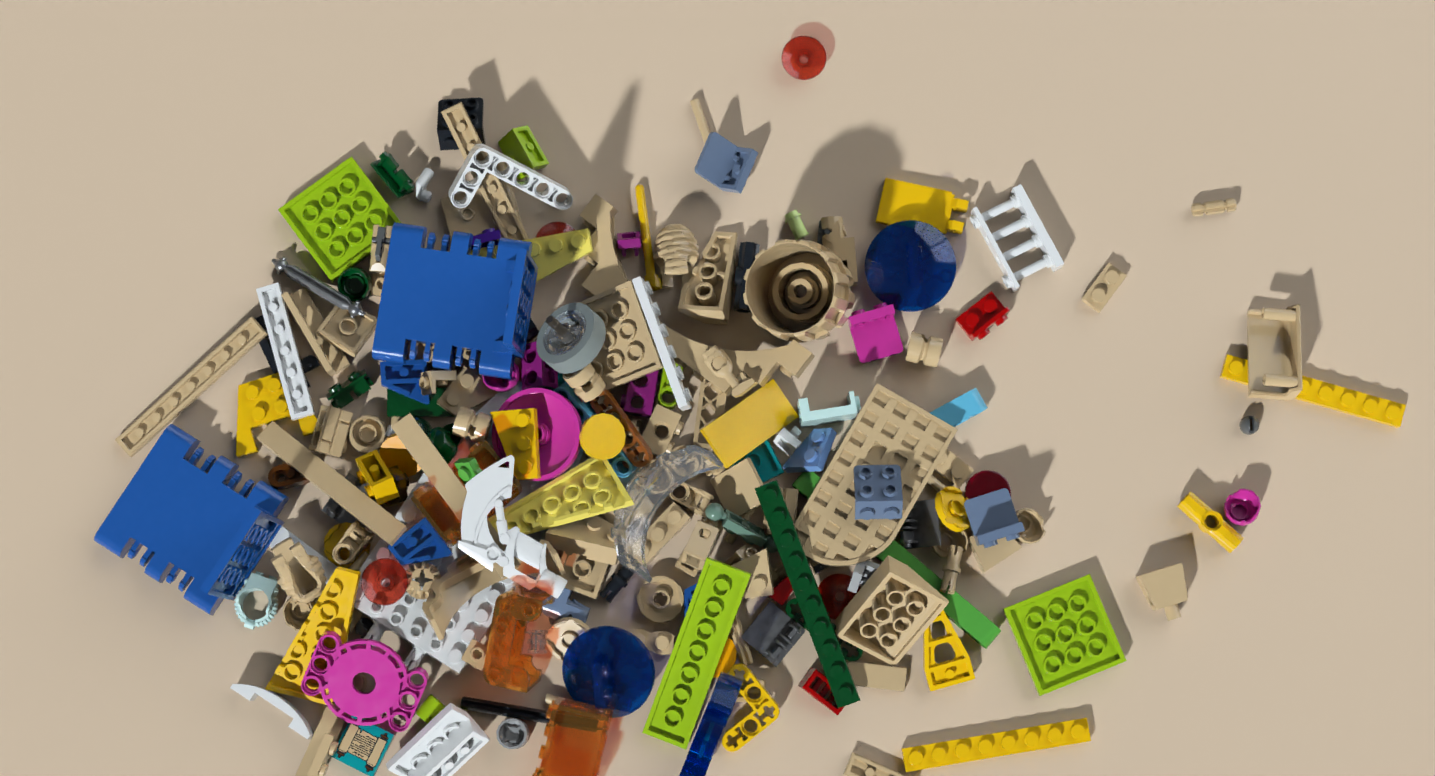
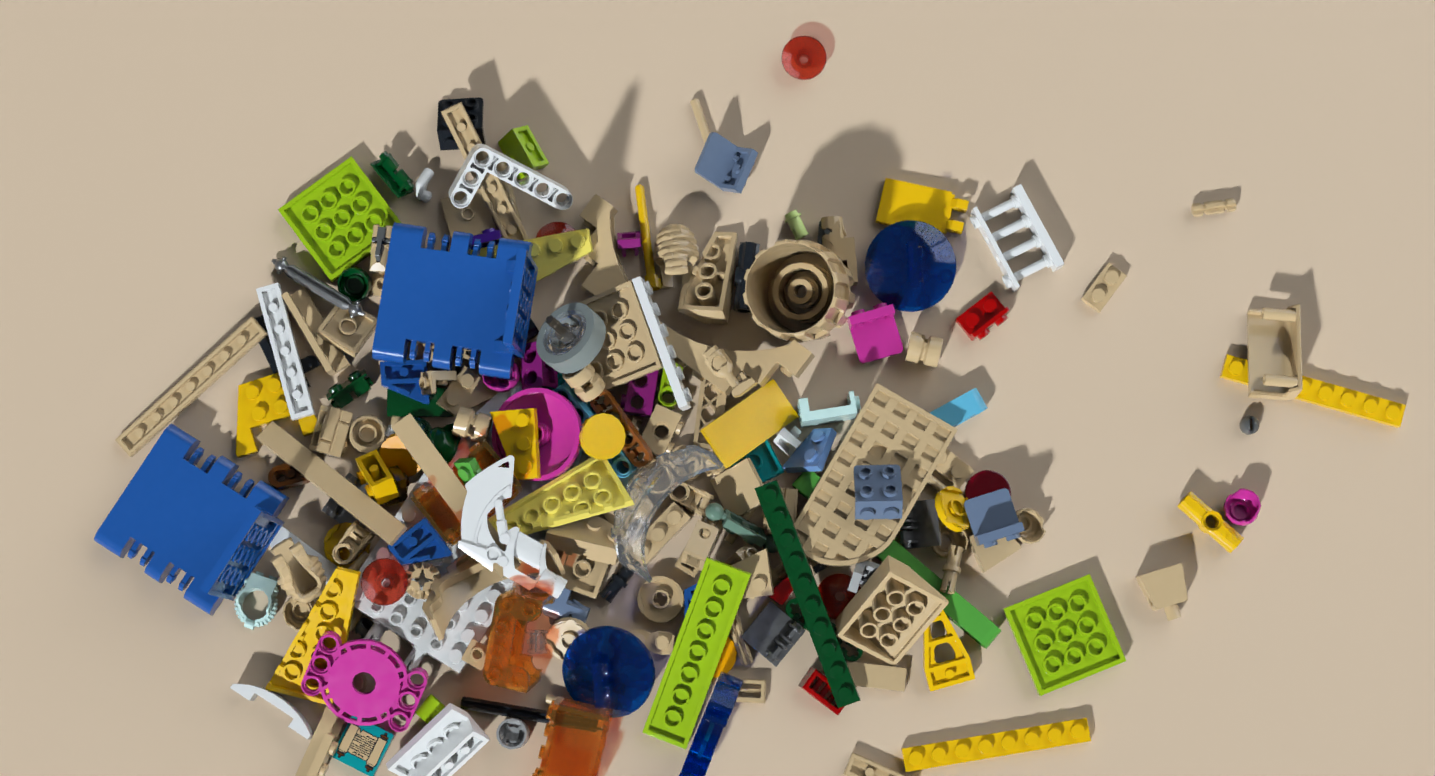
(757, 706): yellow beam -> none

